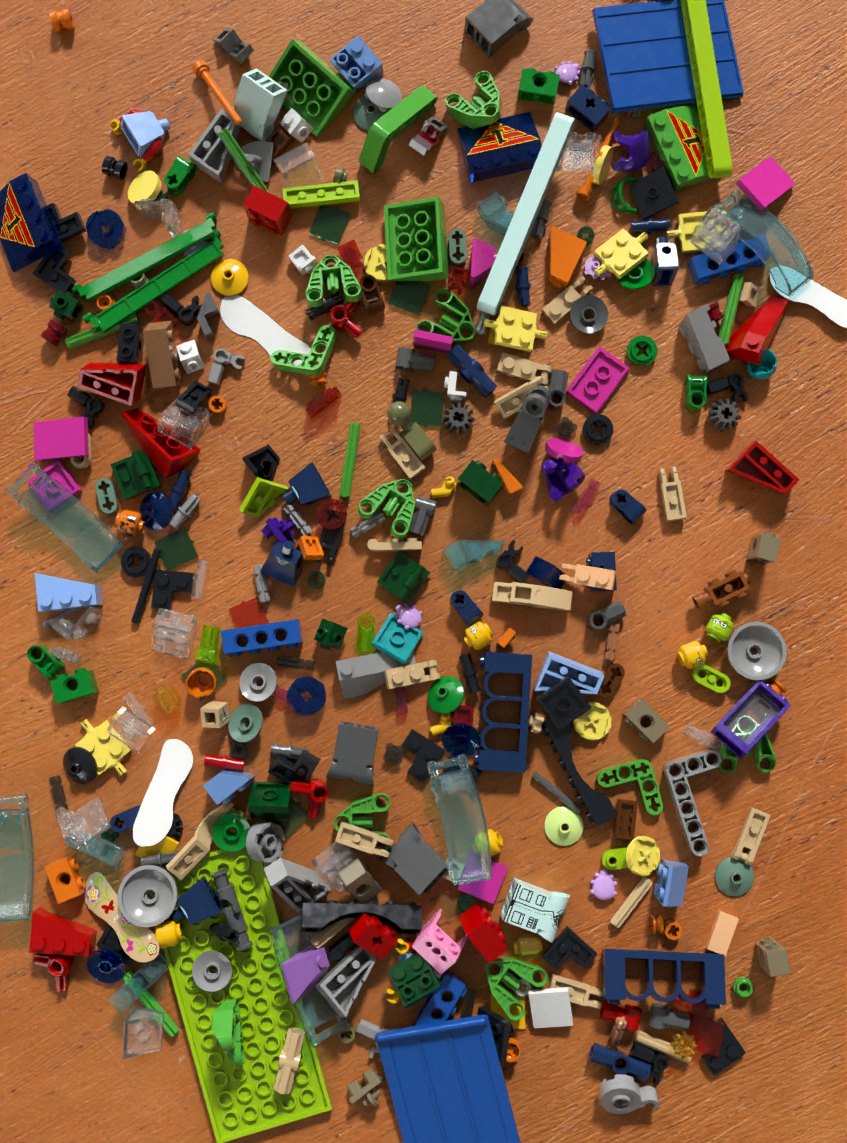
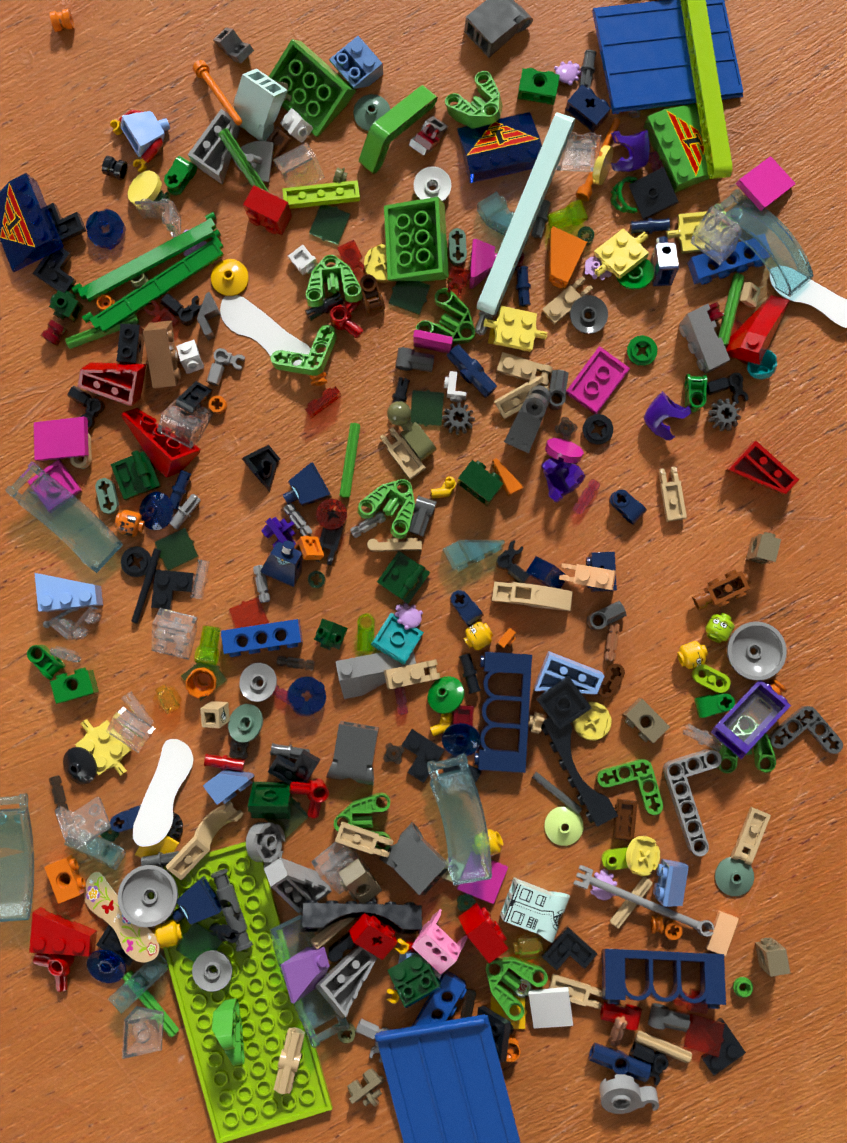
(197, 941): none -> clear green piece
(227, 840): green dish -> none
(261, 497): lime wing -> none
(383, 93): light grey dish -> none
(432, 177): none -> white dish
(572, 214): none -> clear neon green piece
(588, 879): none -> light grey hinge
(660, 409): none -> dark purple piece
(681, 1050): clear yellow gear -> none
(710, 704): none -> green piece
(810, 725): none -> dark grey beam

